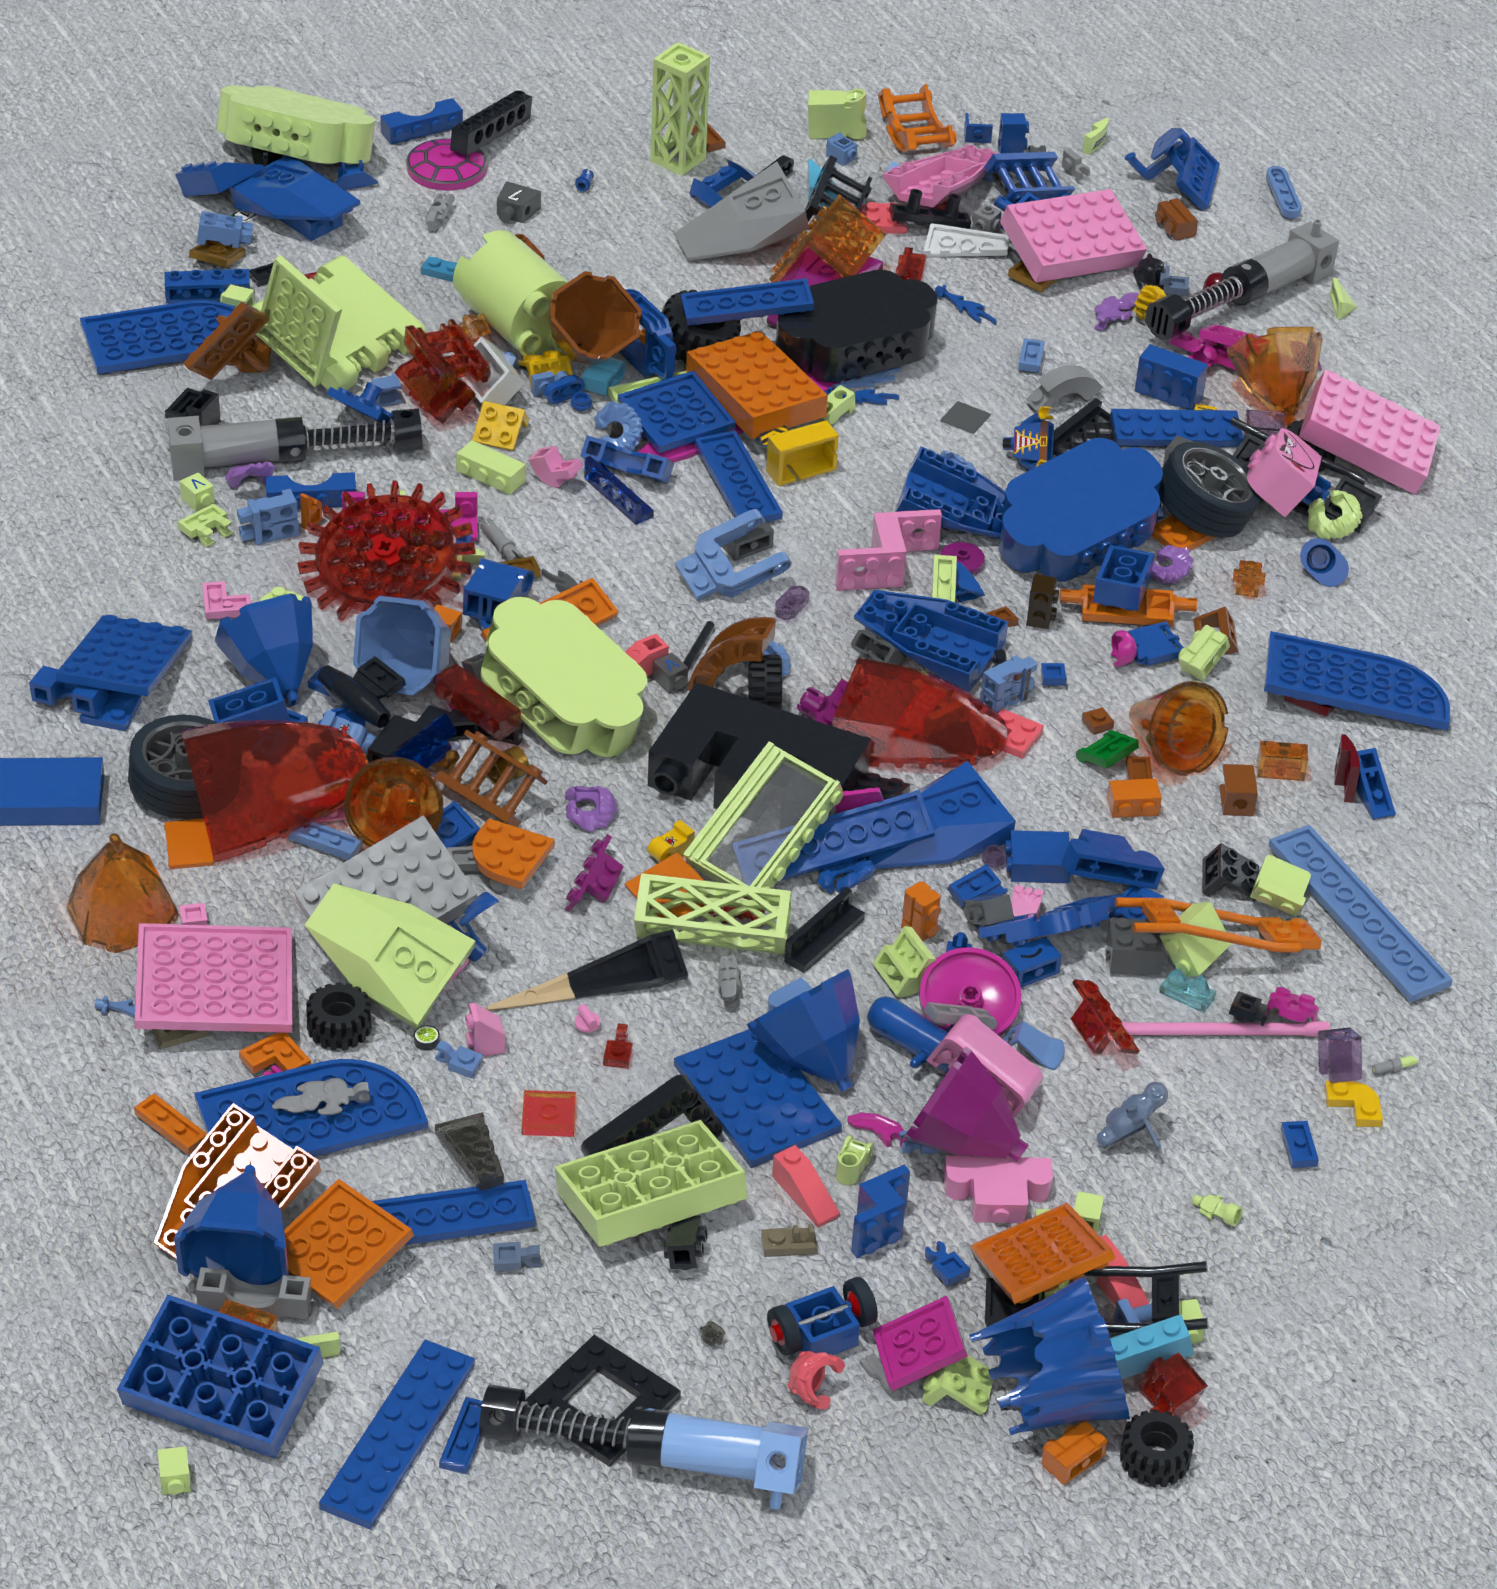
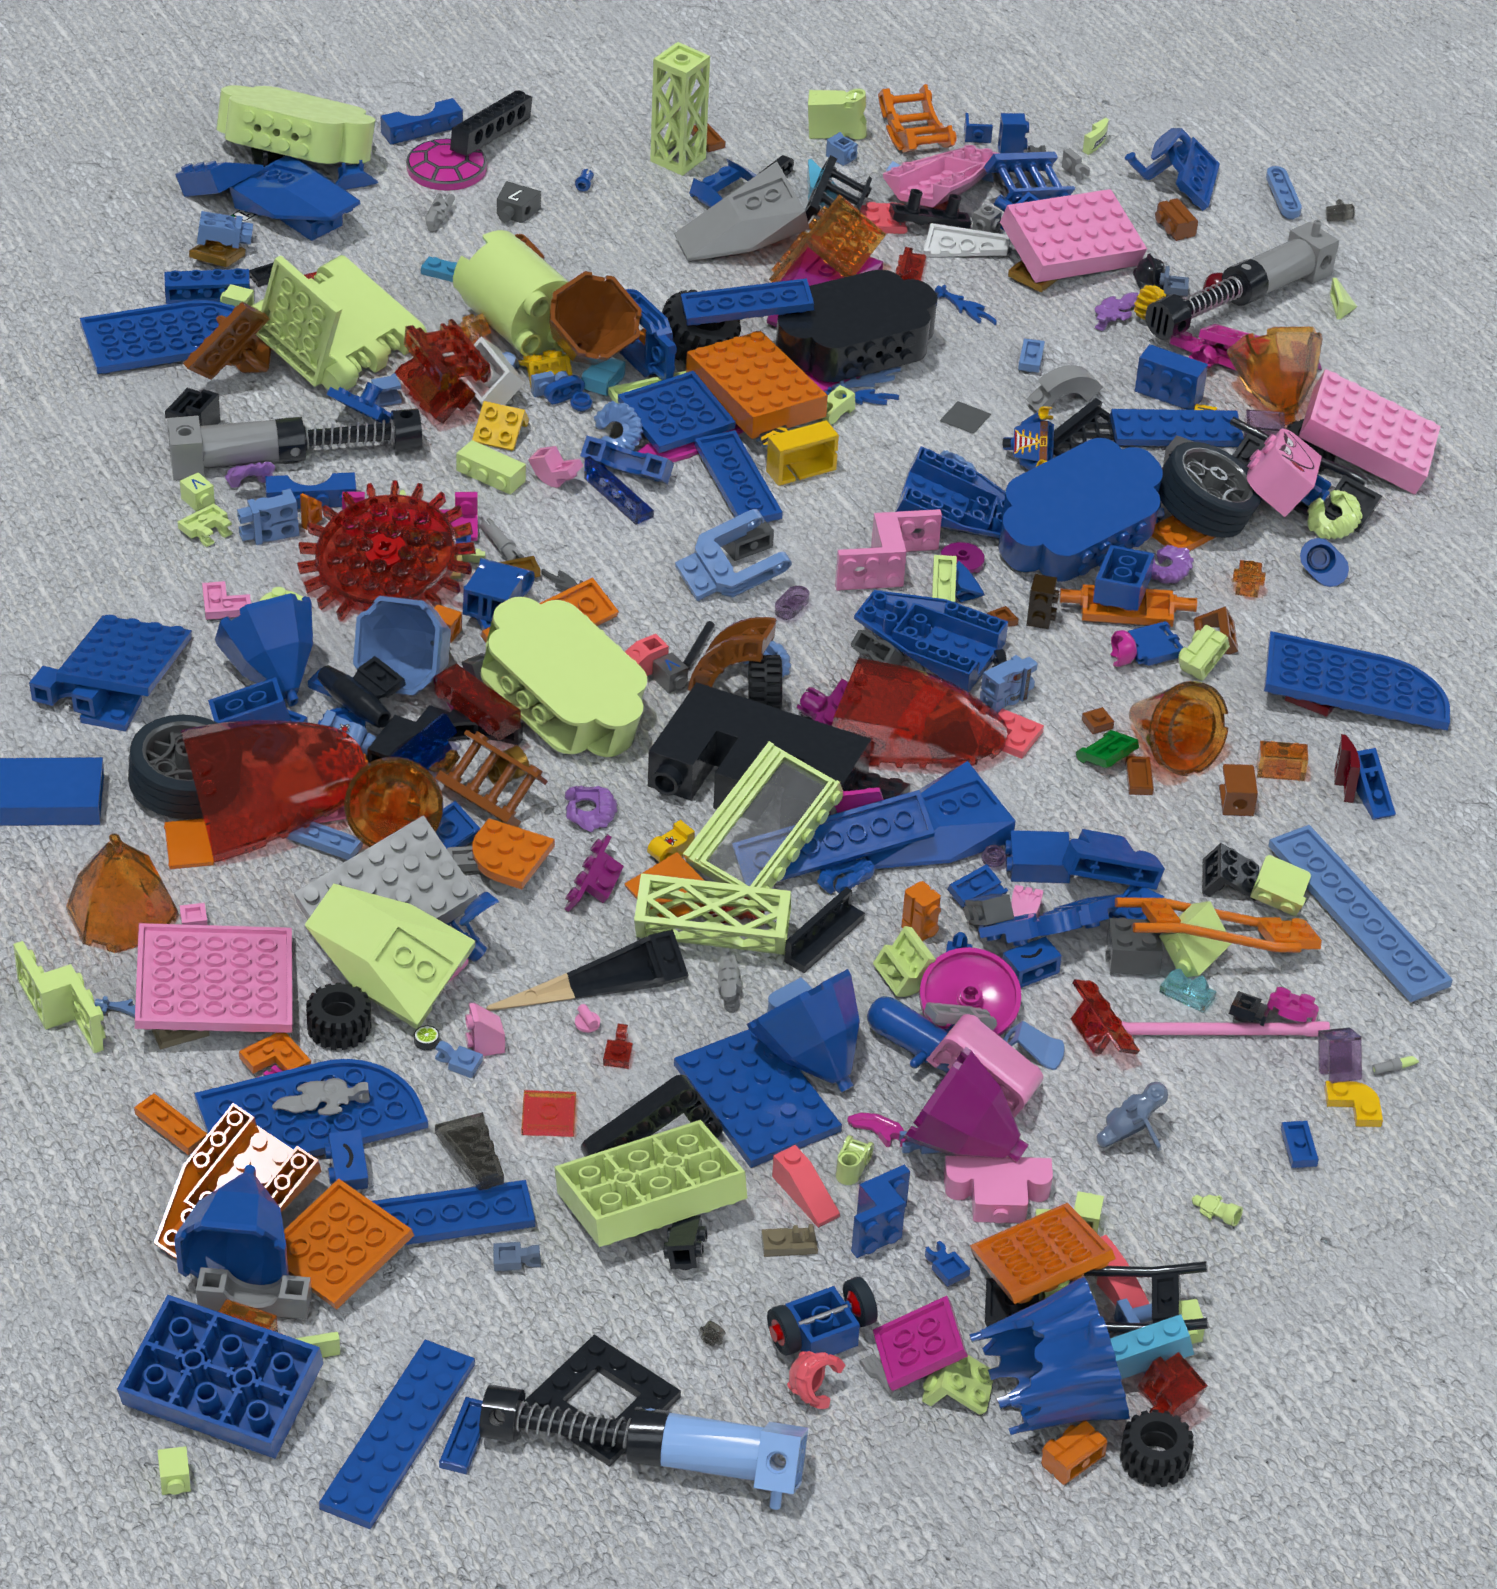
(59, 996): none -> yellowish green bracket
(347, 1159): none -> blue brick
(1053, 674): blue plate -> none
(1134, 798): orange brick -> none
(1340, 211): none -> clear smoke piece

